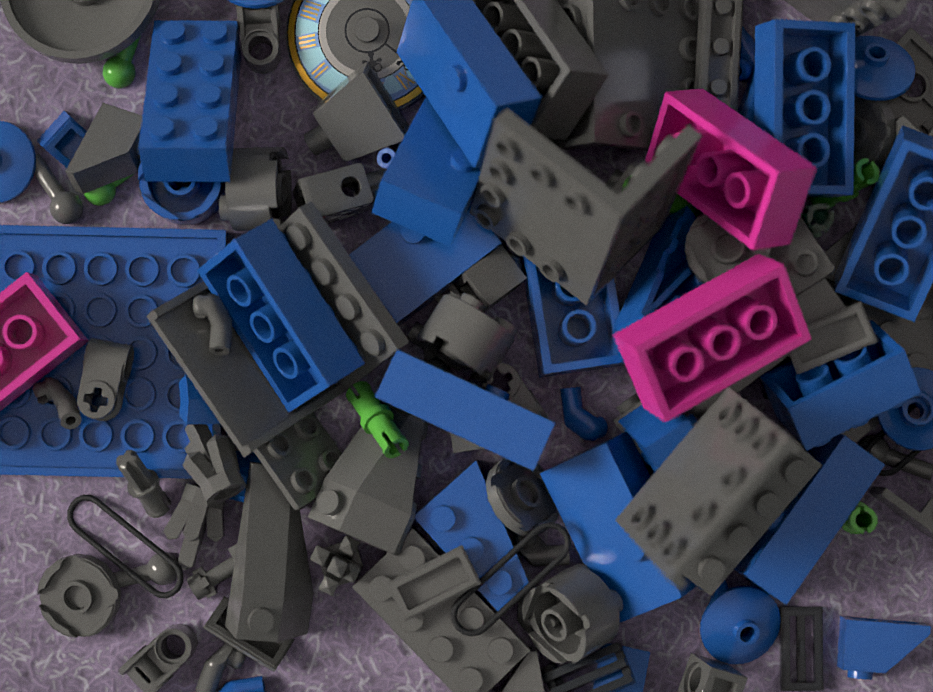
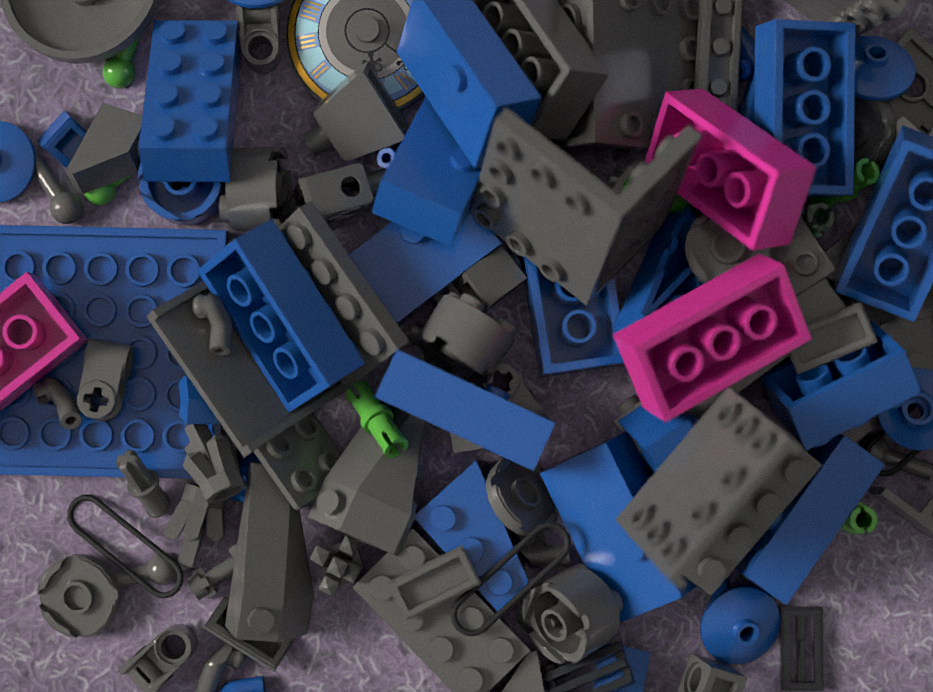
(578, 419): blue arm -> none
(876, 644): blue slope -> none

